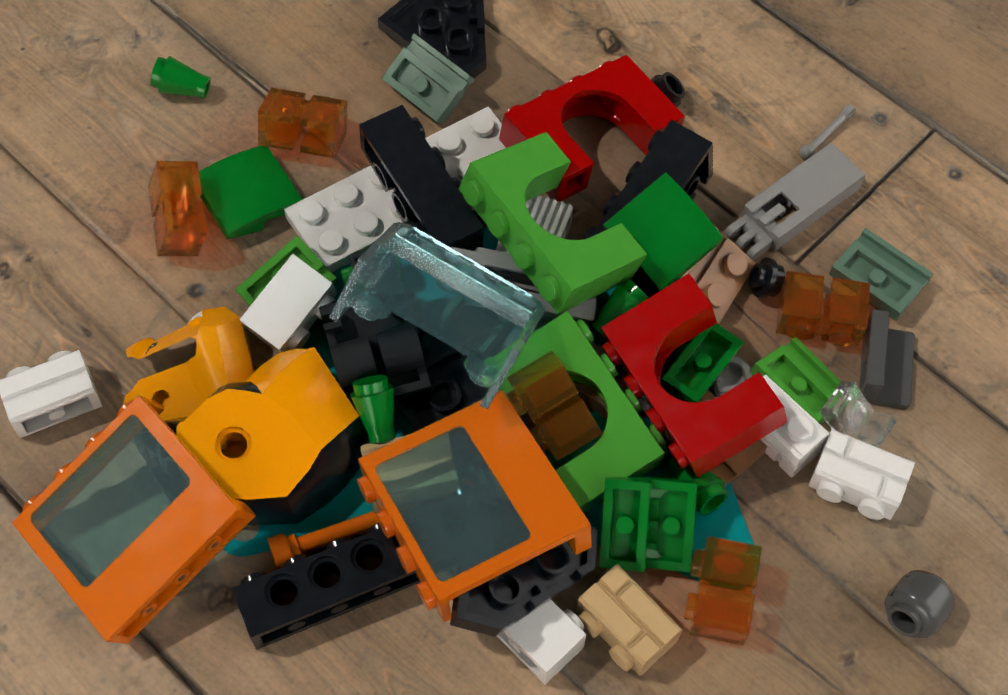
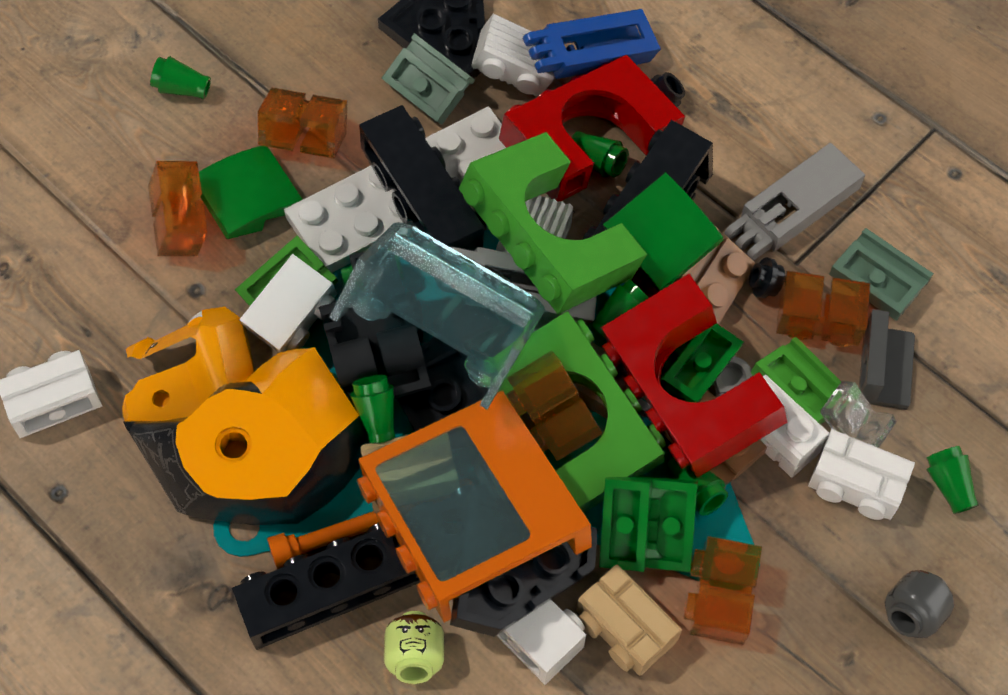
(130, 521): panel -> none
(414, 647): none -> yellowish green head
(505, 57): none -> white brick
(597, 43): none -> blue hinge
(607, 154): none -> green cone
(807, 151): light grey hinge -> none
(953, 478): none -> green cone

